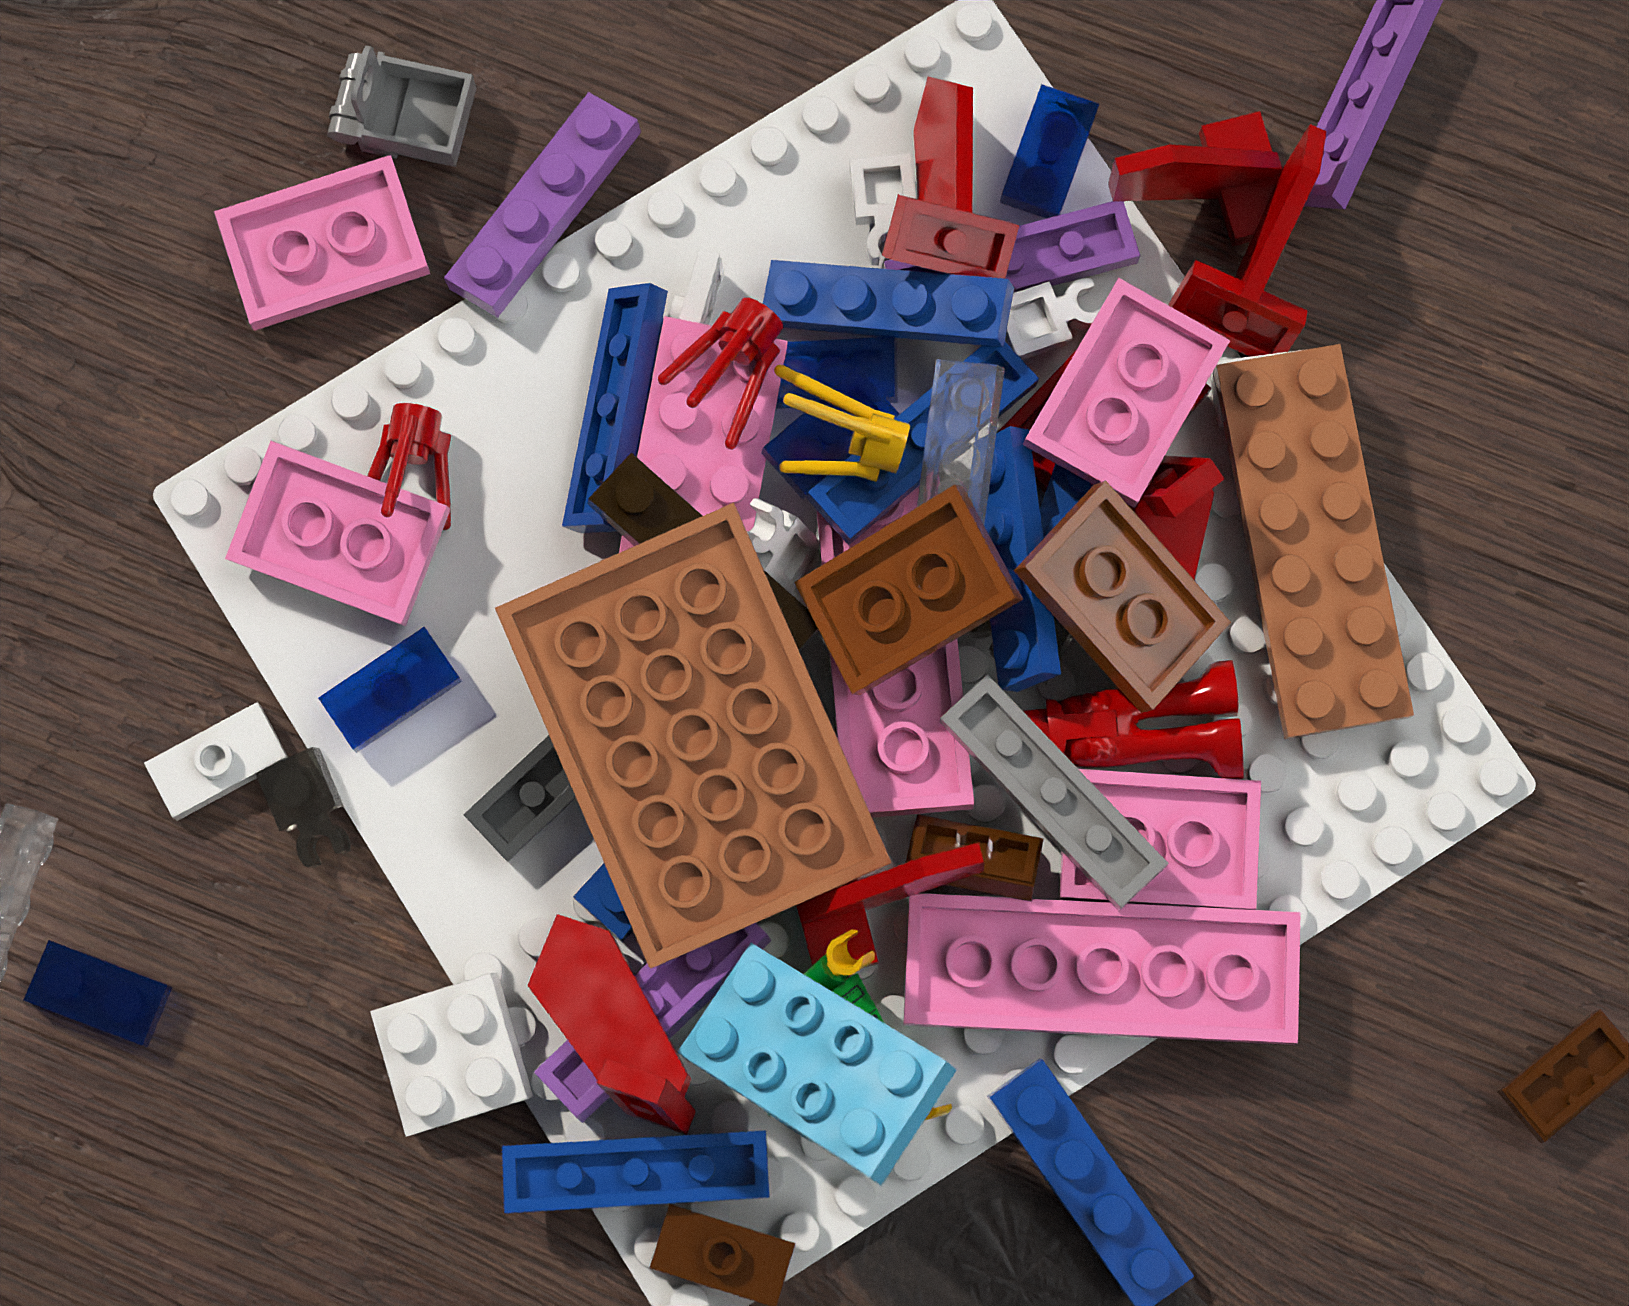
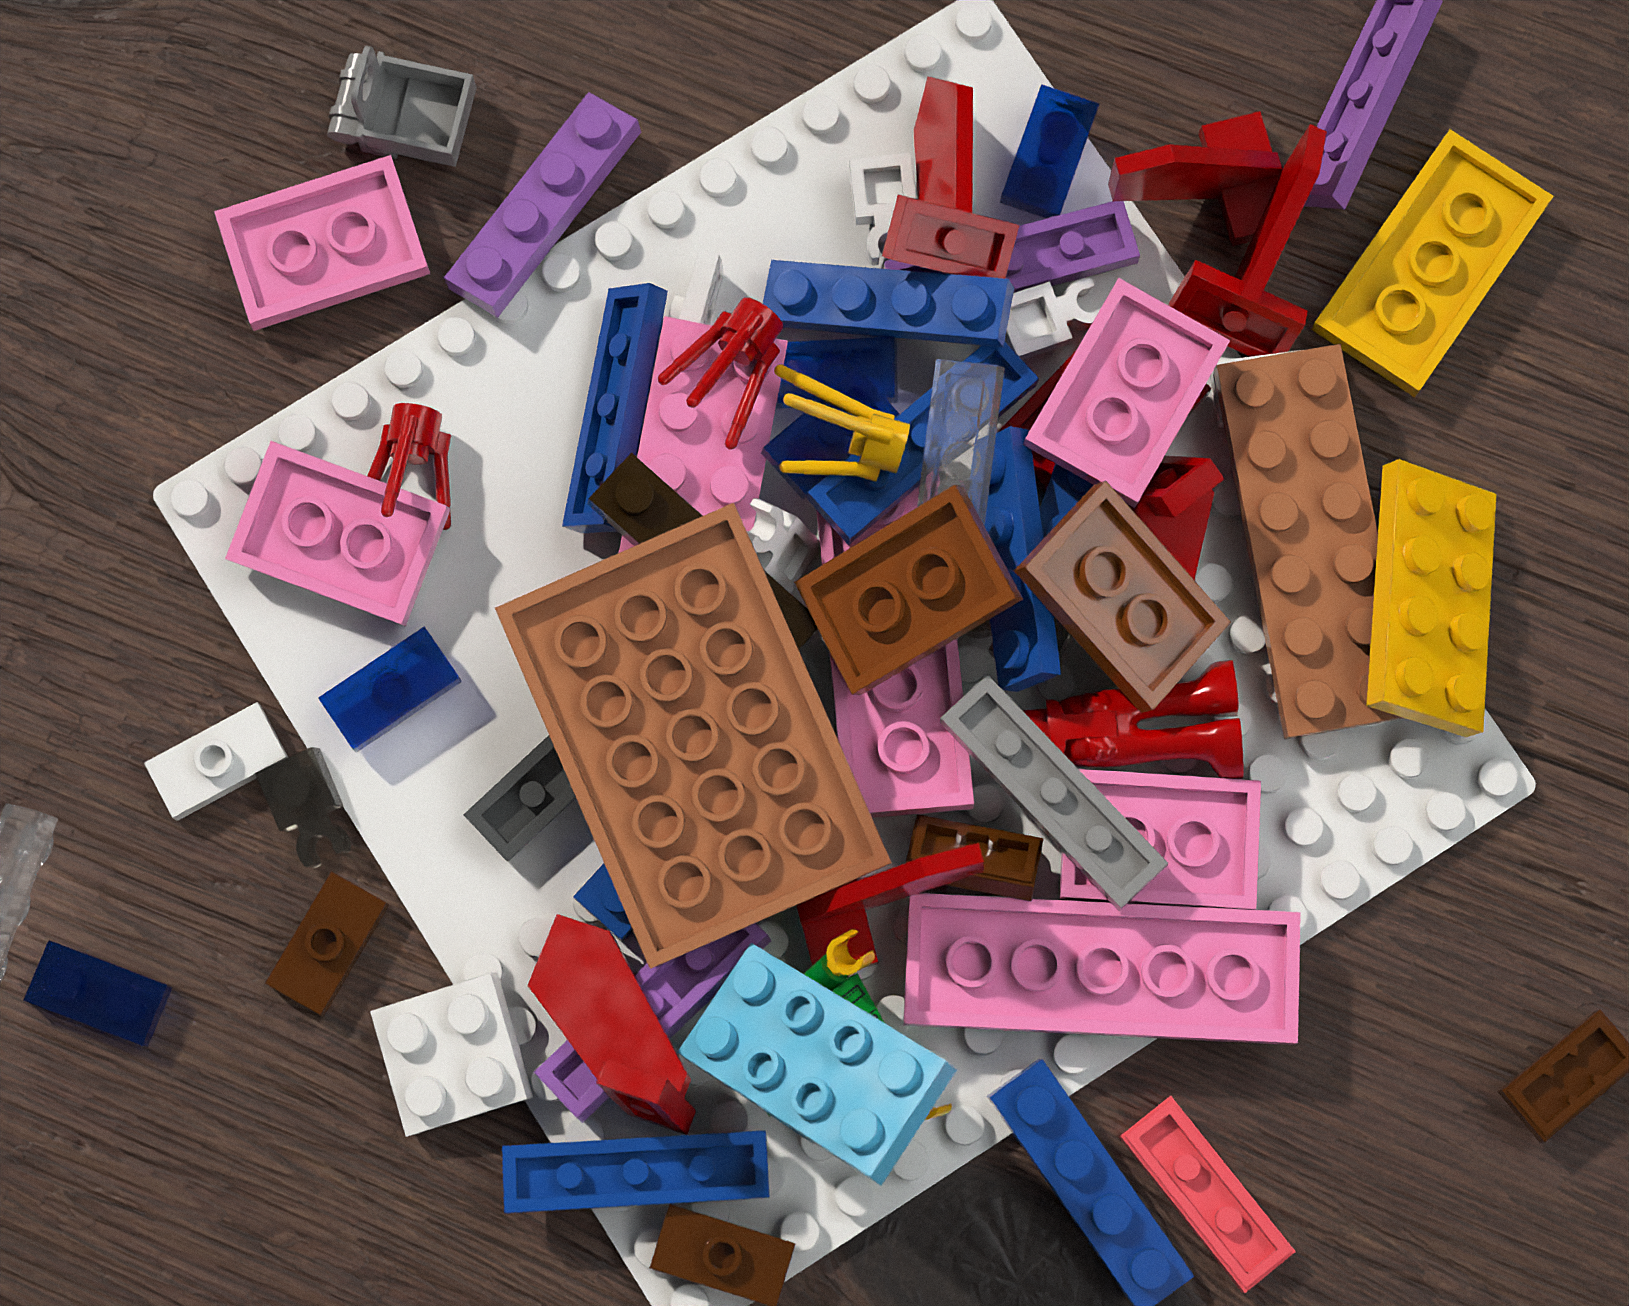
(327, 944): none -> reddish brown plate
(1207, 1194): none -> coral tile
(1432, 263): none -> yellow plate
(1432, 599): none -> yellow plate

